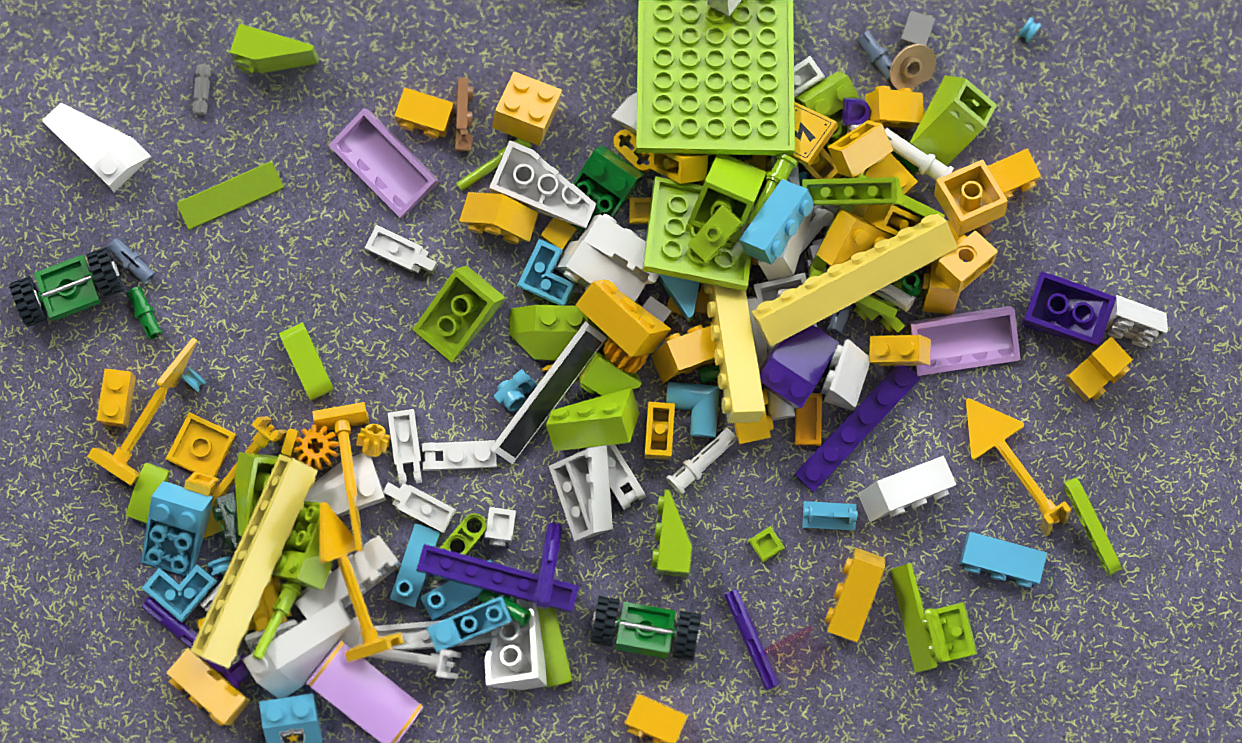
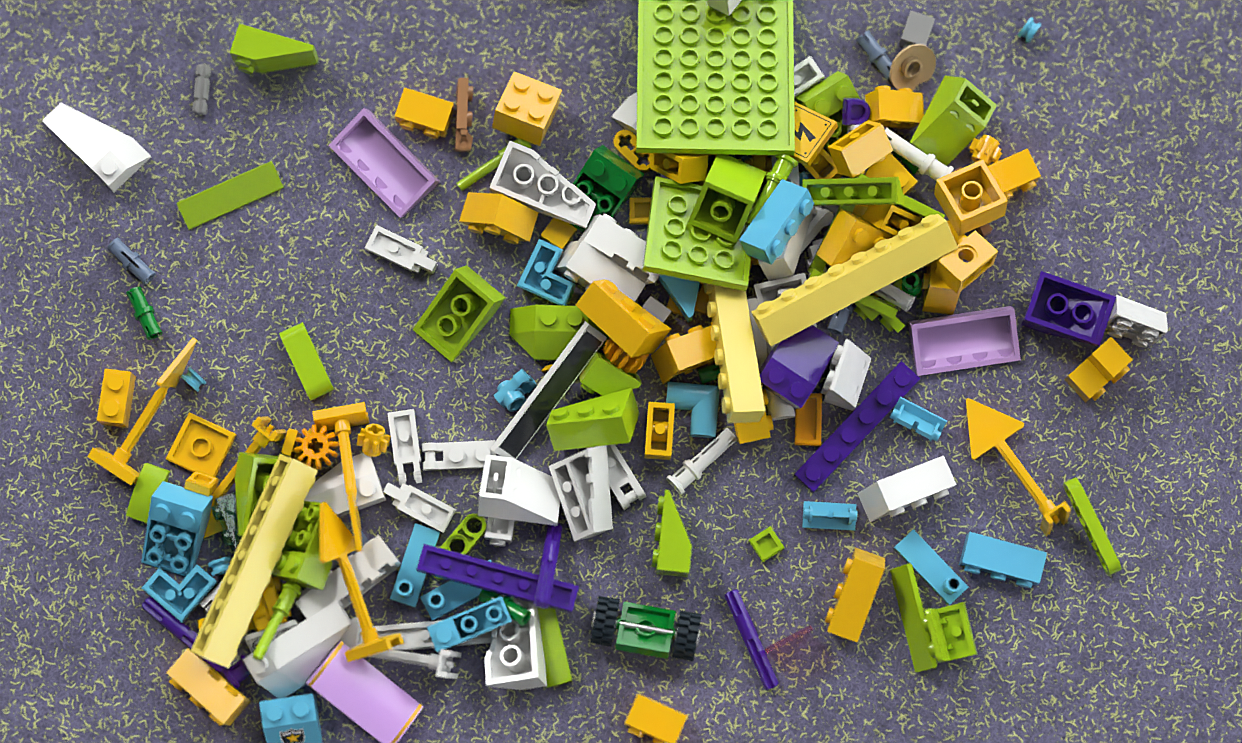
(66, 287): plate -> none
(517, 492): none -> white slope
(715, 233): lime plate -> none
(900, 350): yellow brick -> none
(918, 418): none -> medium azure hinge
(931, 567): none -> medium azure piece
(985, 149): none -> yellow gear

